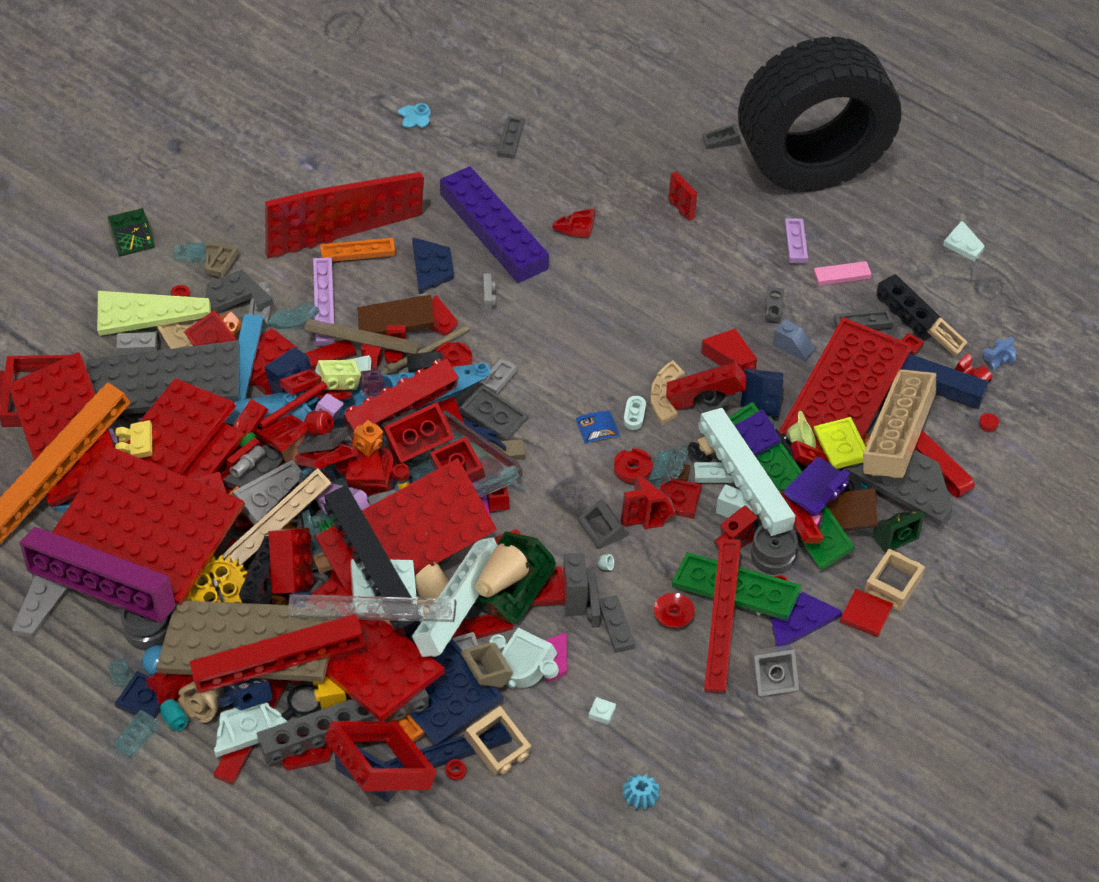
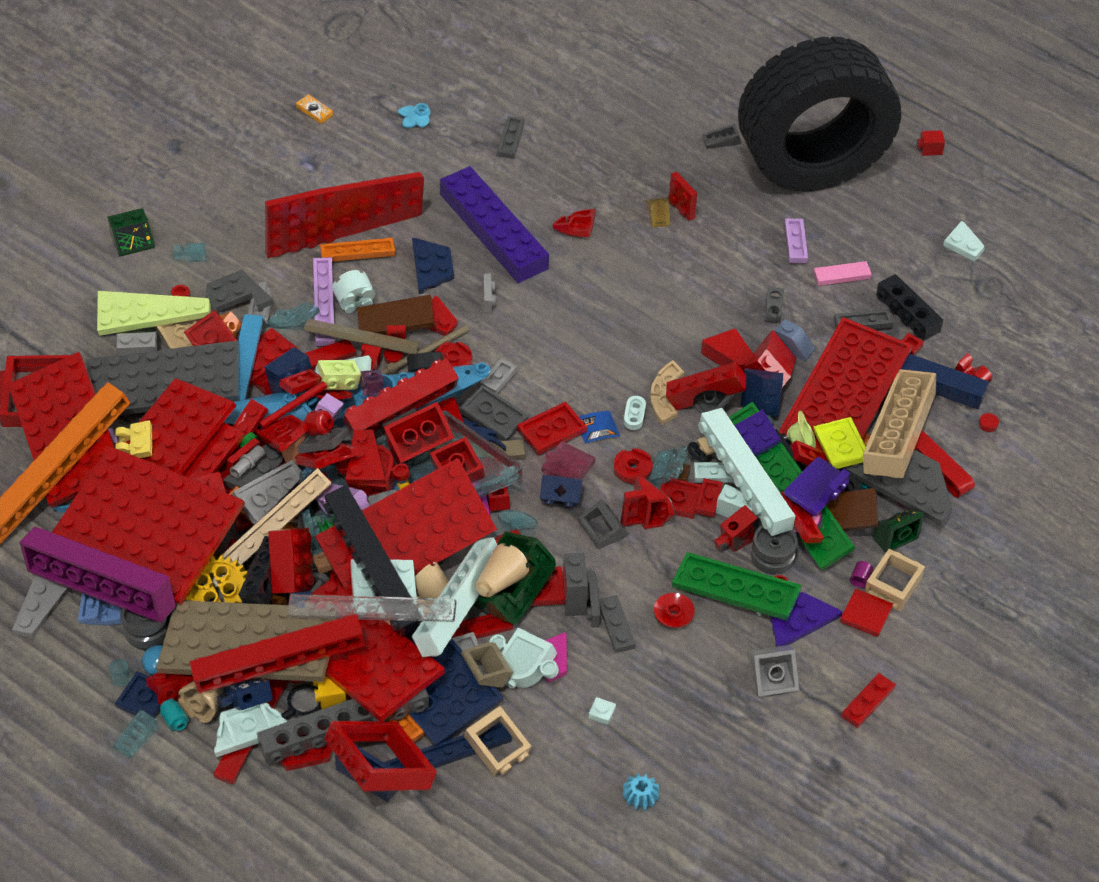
(98, 612): none -> medium blue slope
(219, 258): dark tan wing -> none
(314, 109): none -> tile
(353, 291): none -> light aqua brick
(367, 437): orange brick -> none
(455, 764): red plate -> none
(517, 520): none -> clear light blue dish
(551, 428): none -> red plate
(551, 483): none -> dark blue brick
(567, 462): none -> clear pink plate
(606, 562): light aqua hinge -> none
(658, 211): none -> clear yellow slope
(708, 497): none -> red plate
(722, 616): red plate -> none
(773, 356): none -> red slope
(861, 574): none -> magenta beam
(868, 700): none -> red plate
(931, 143): none -> red brick
(945, 339): tan tile -> none
(1002, 353): medium blue hips -> none

